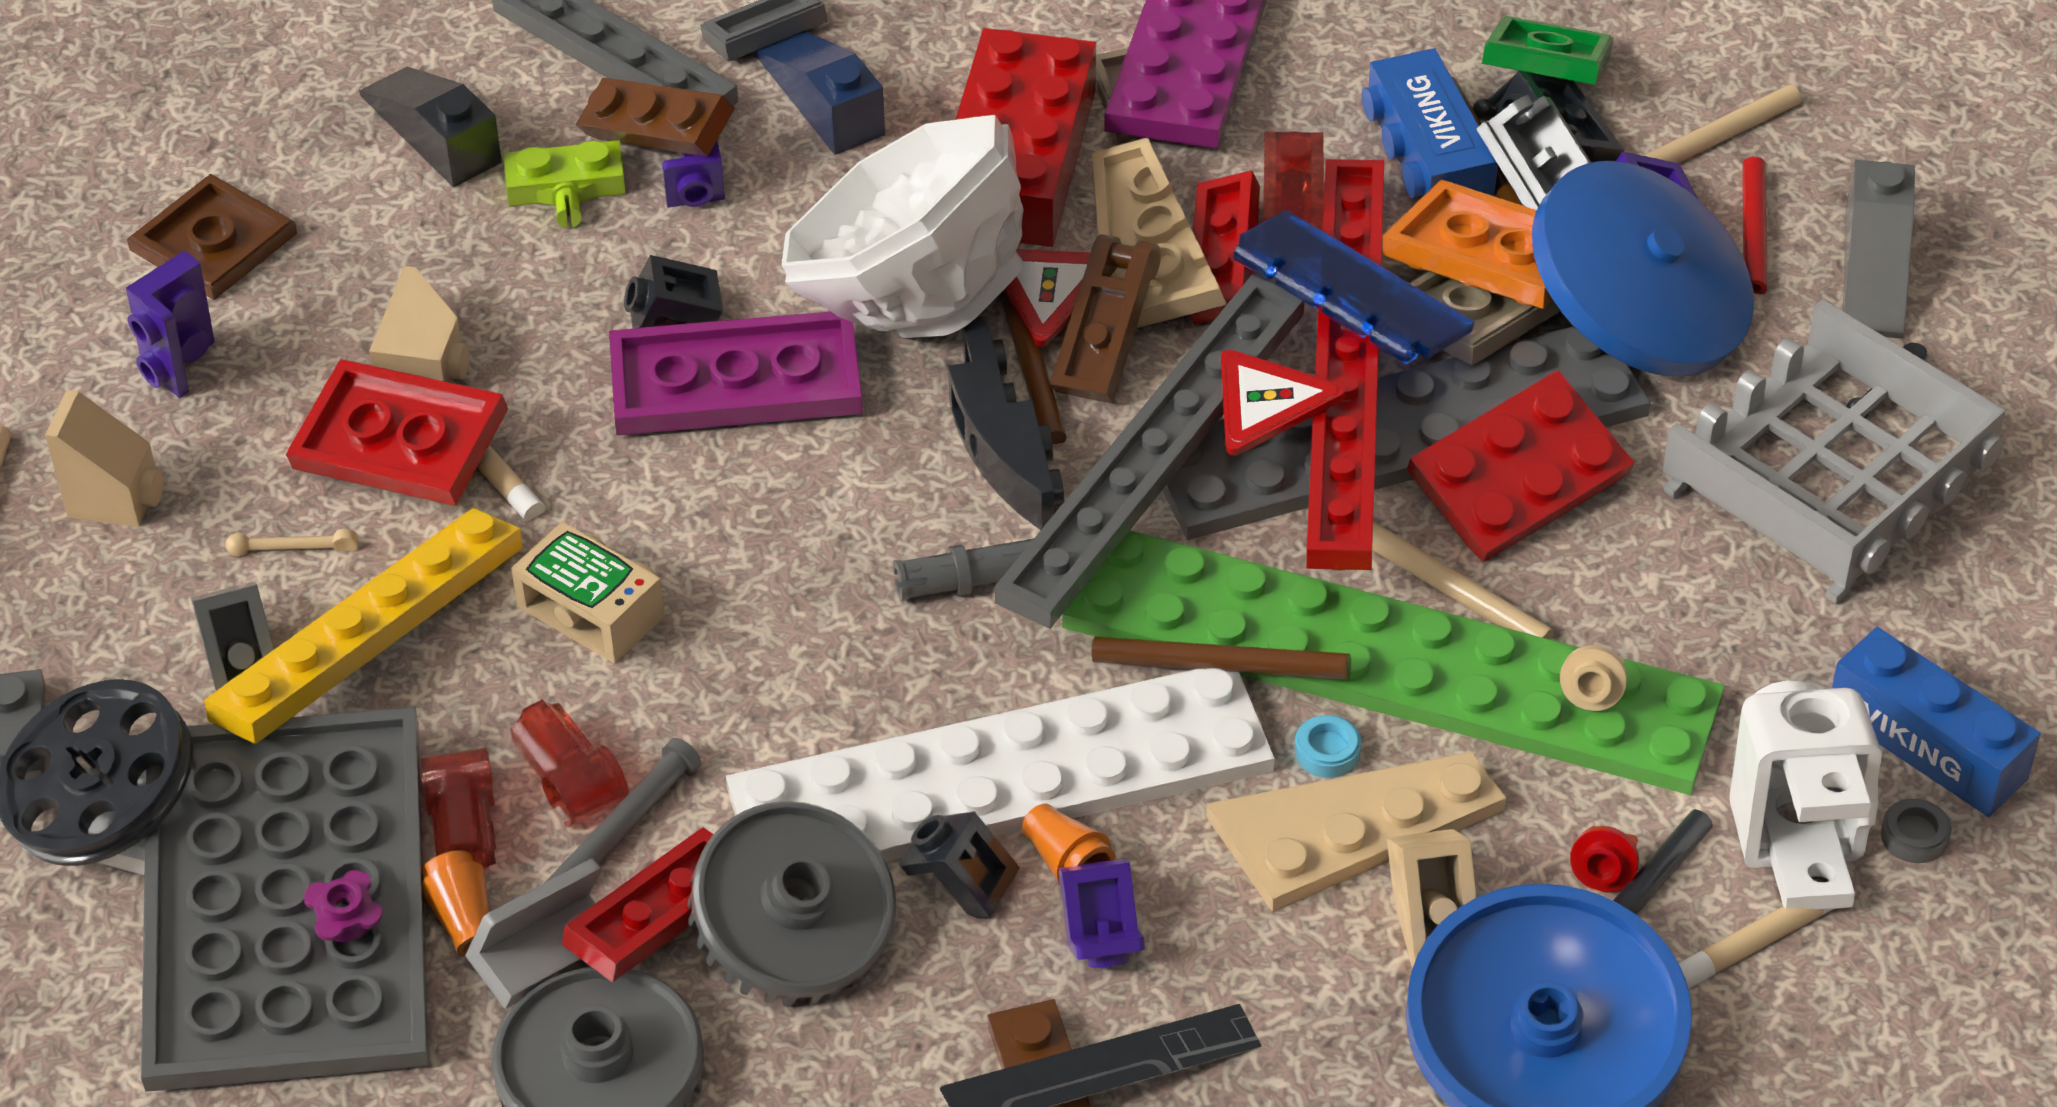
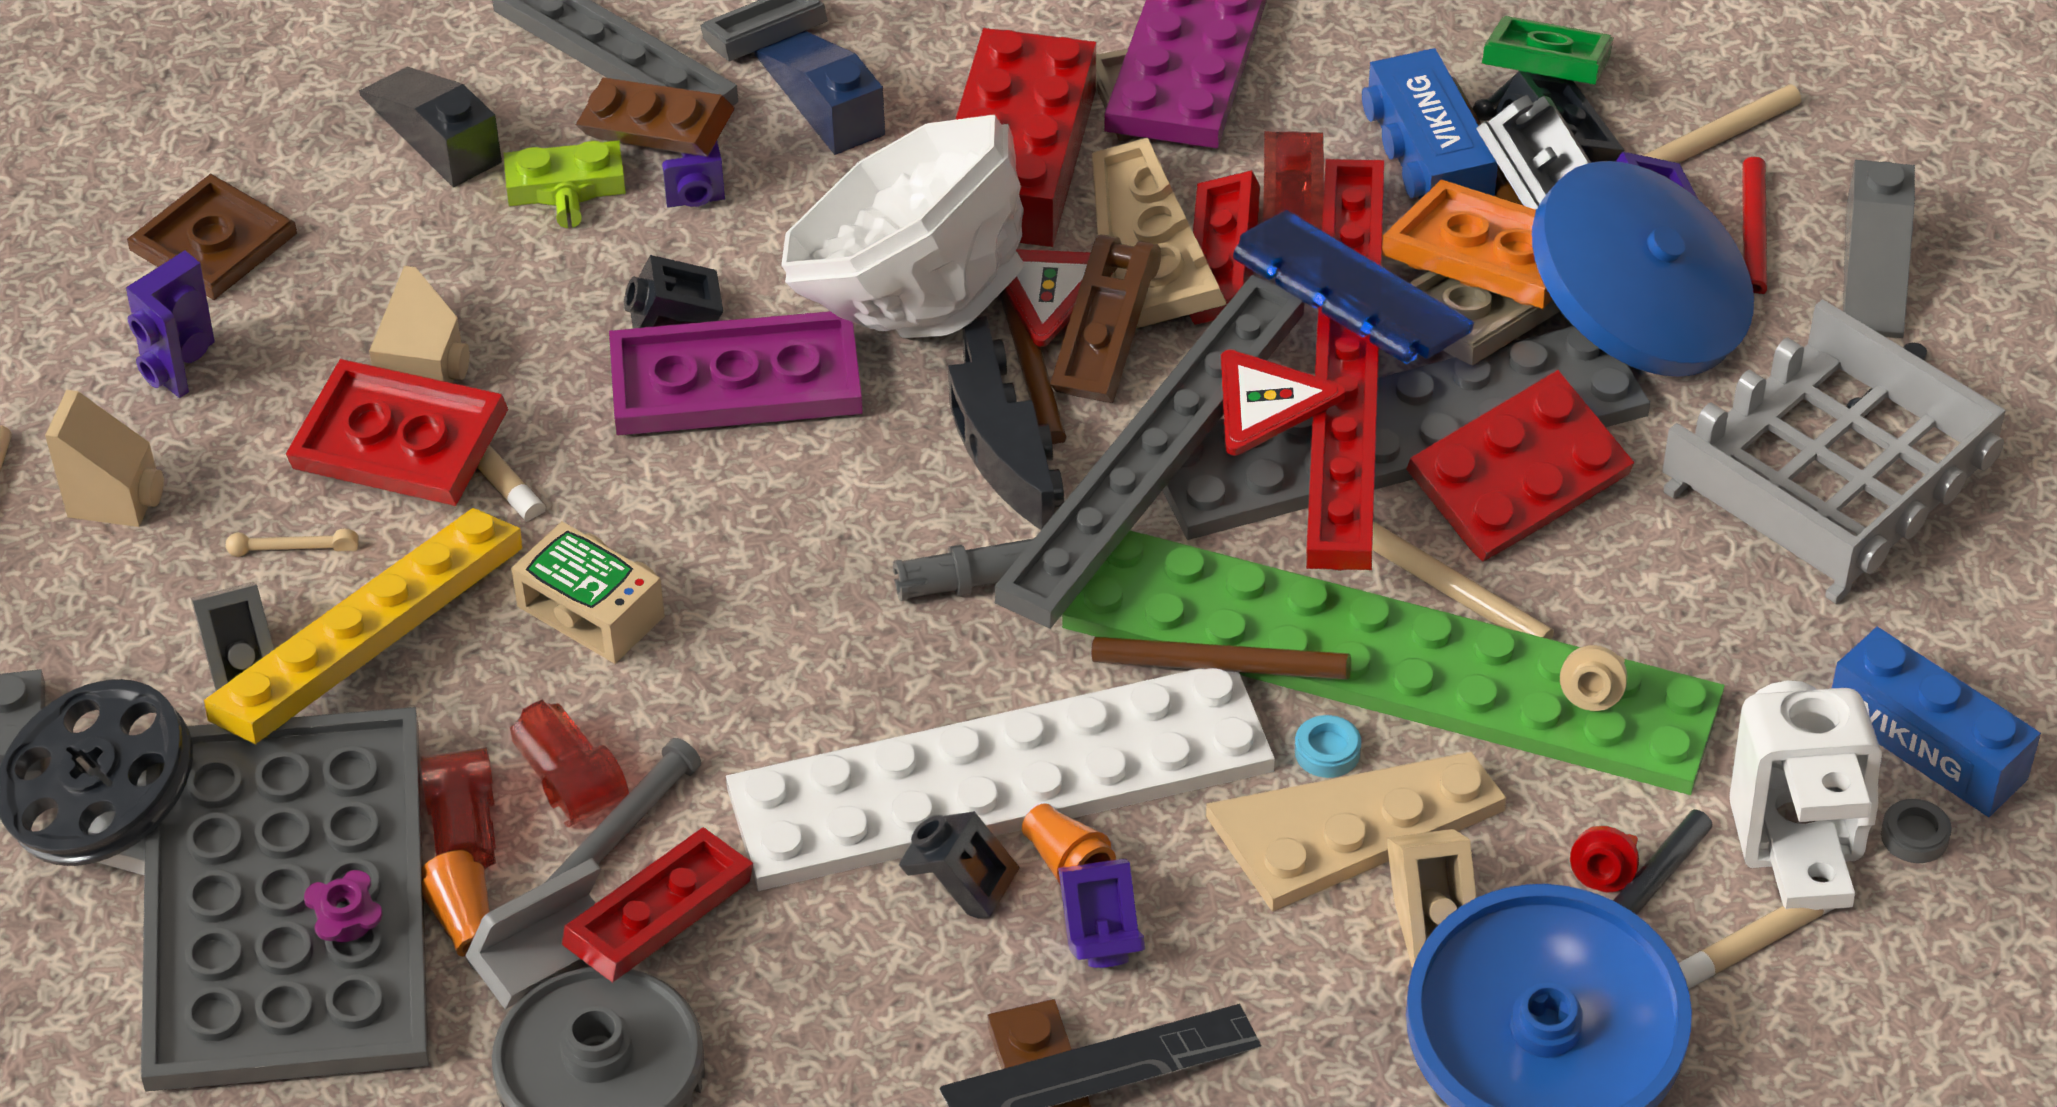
(783, 942): dark grey wheel -> none

